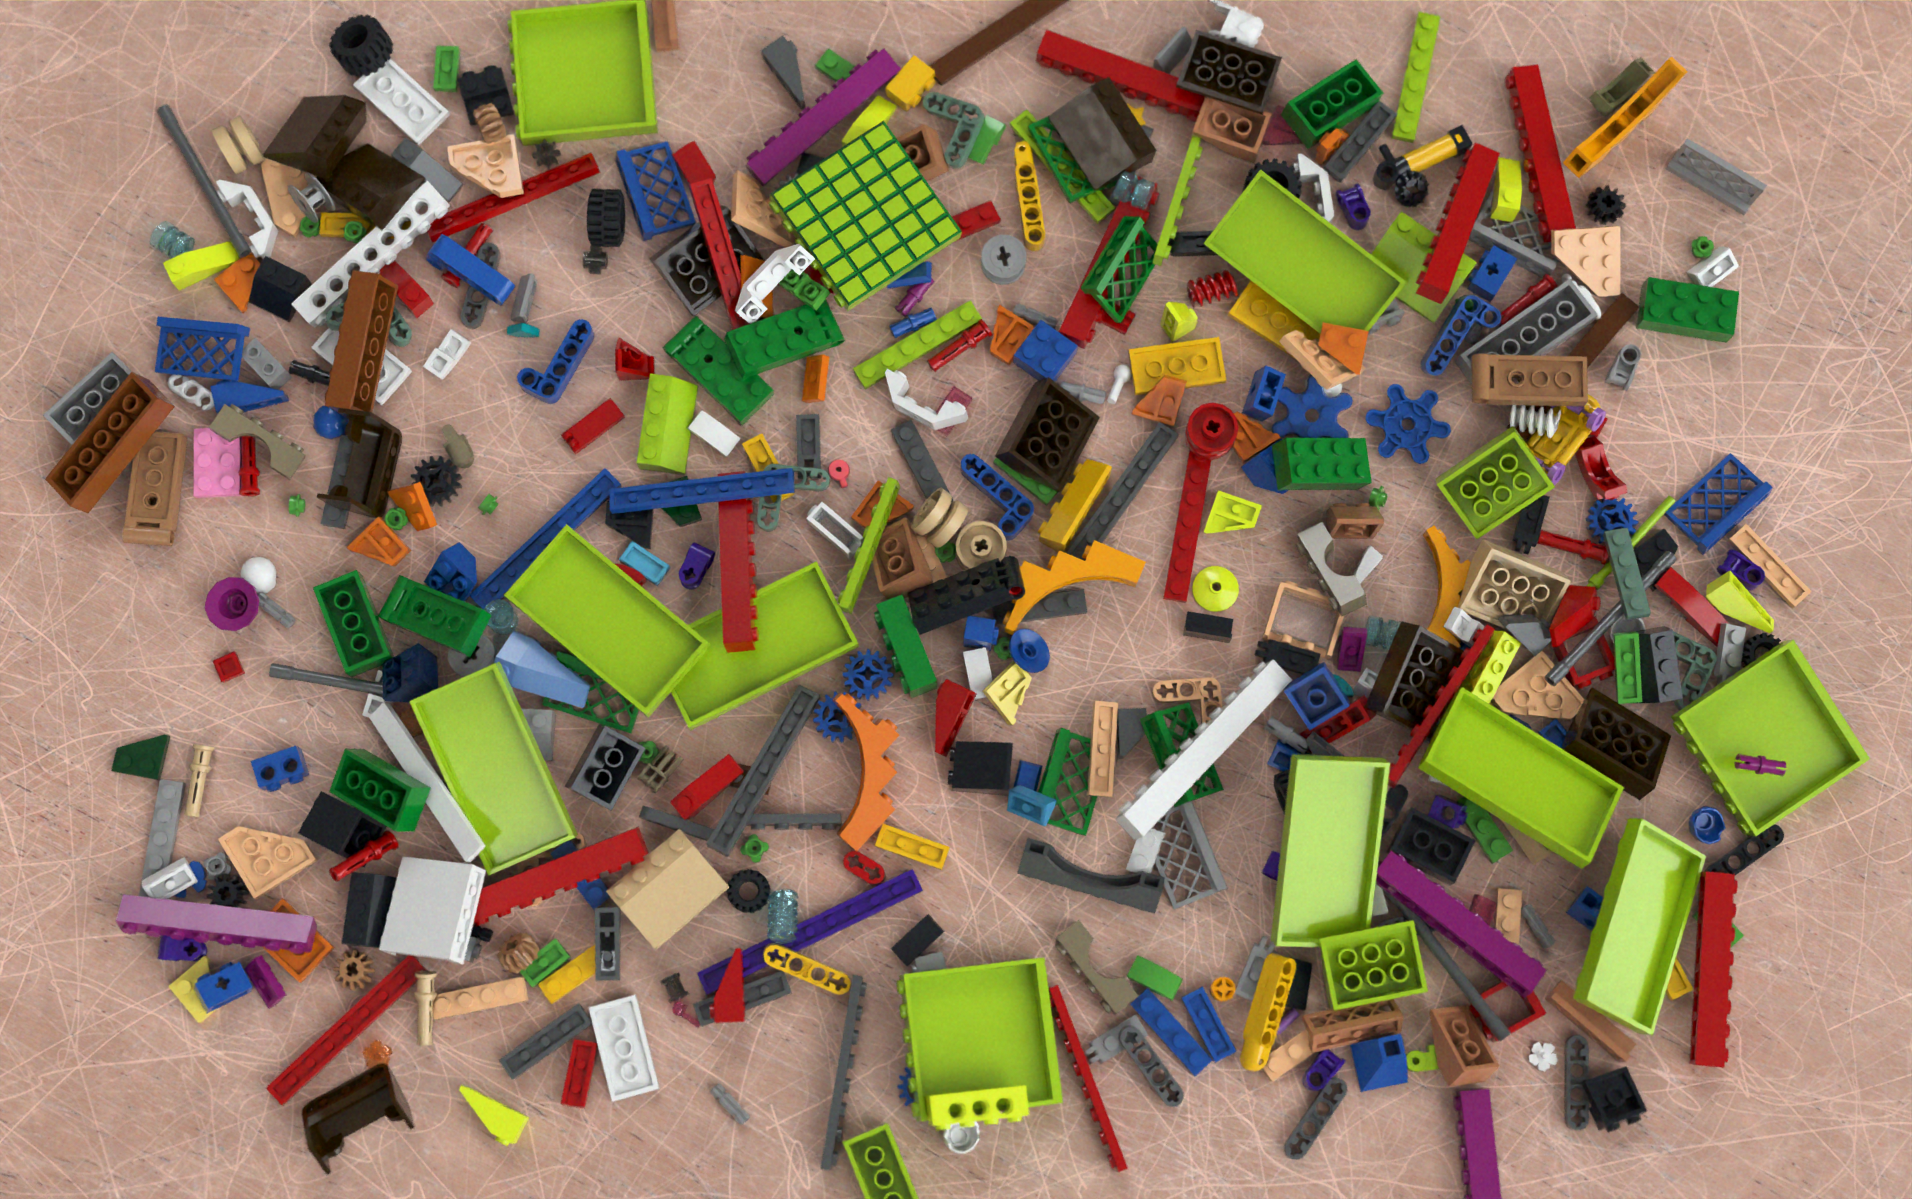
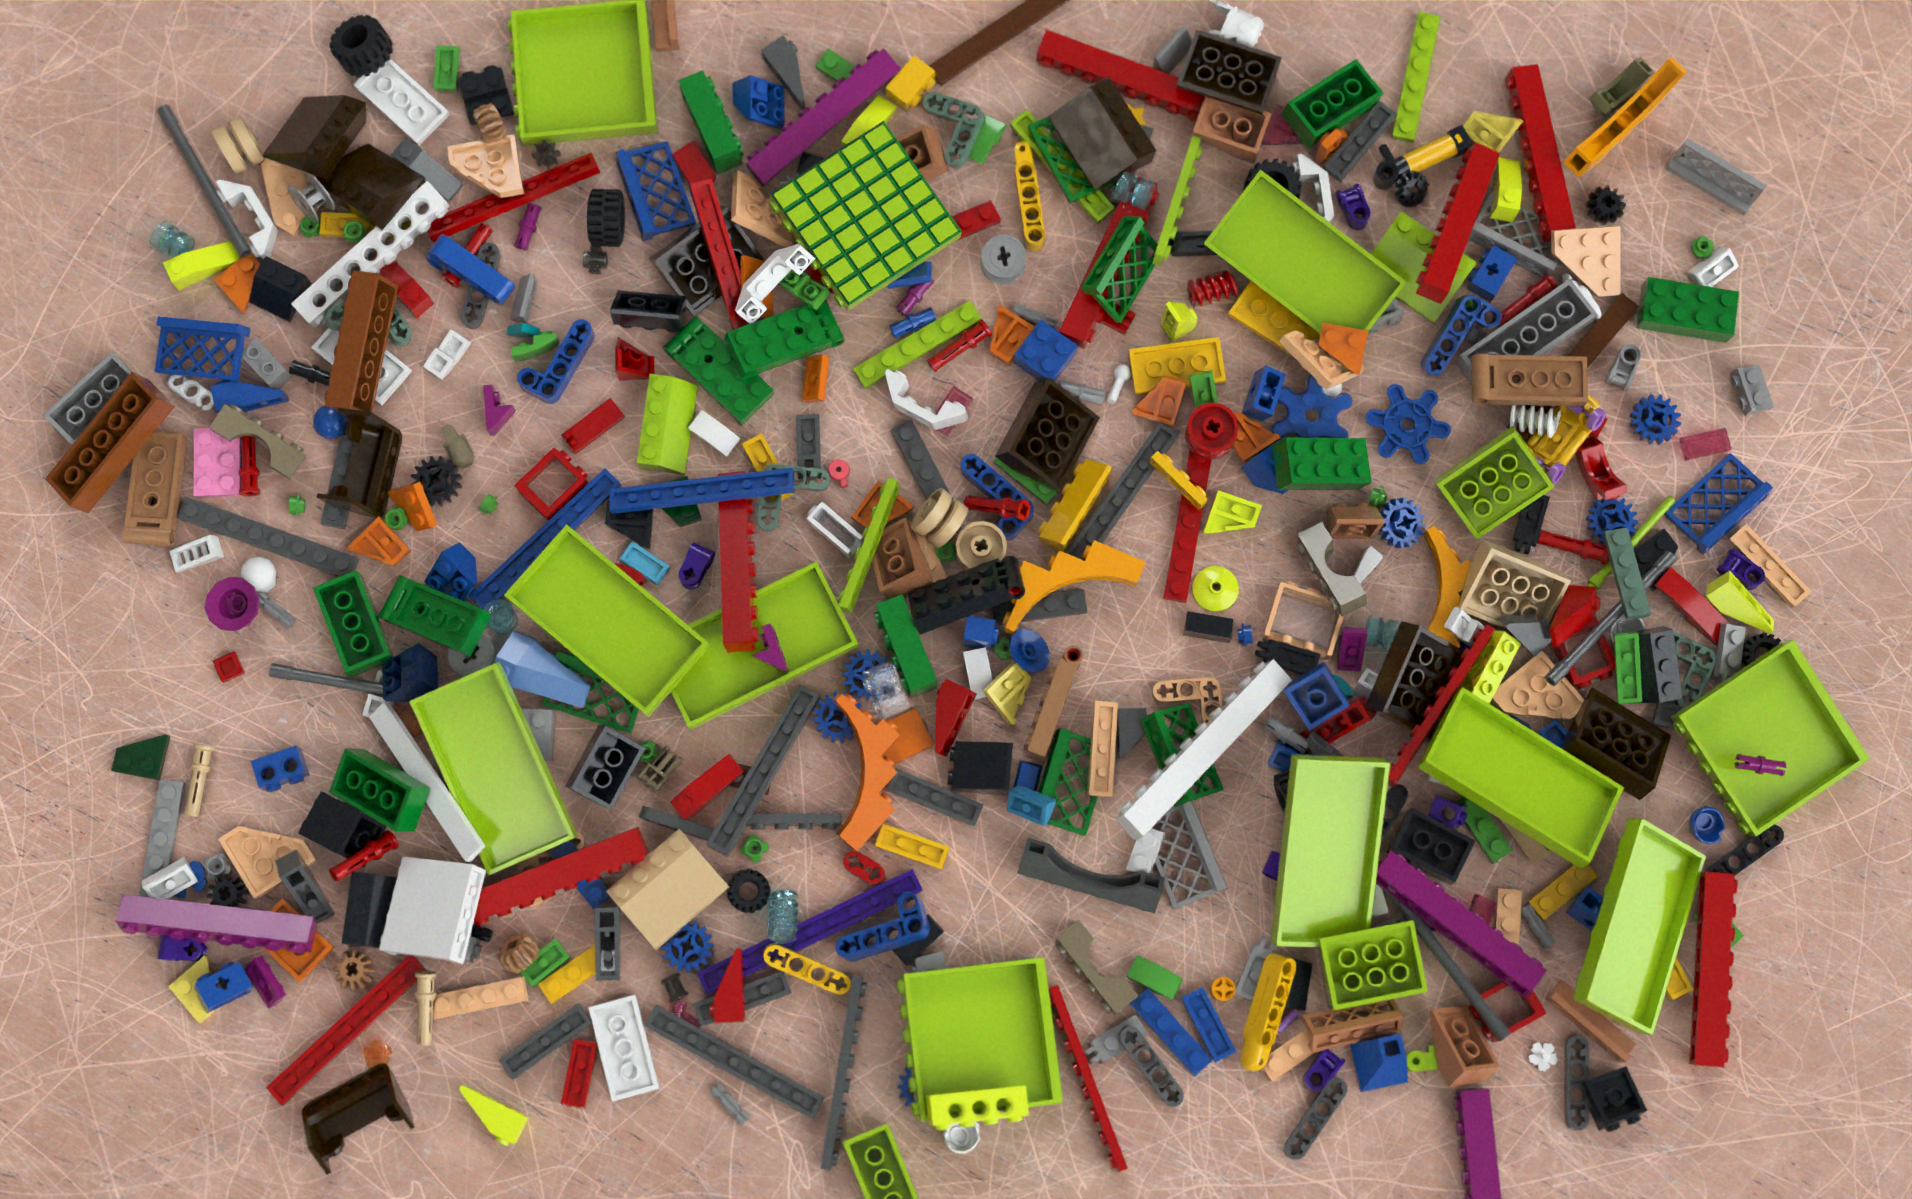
(211, 552): none -> white slope
(266, 537): none -> dark grey plate
(303, 886): none -> dark grey slope
(495, 415): none -> magenta slope
(527, 226): none -> magenta pin
(542, 344): none -> bright green slope
(548, 512): none -> red window
(649, 311): none -> black slope
(698, 950): none -> blue gear
(711, 121): none -> green brick
(734, 1061): none -> dark grey plate
(760, 101): none -> blue slope
(774, 655): none -> magenta slope
(882, 932): none -> blue beam
(894, 698): none -> clear brick
(912, 737): none -> orange piece
(935, 798): none -> dark grey plate
(1005, 507): none -> red pin
(1052, 703): none -> medium nougat hinge
(1179, 479): none -> yellow plate
(1203, 388): none -> bright green plate
(1245, 634): none -> blue plate
(1407, 531): none -> blue gear
(1491, 129): none -> light yellow wing
(1561, 890): none -> yellow plate
(1650, 411): none -> blue gear
(1663, 714): none -> dark grey plate
(1705, 444): none -> clear pink tile
(1751, 390): none -> light grey bracket

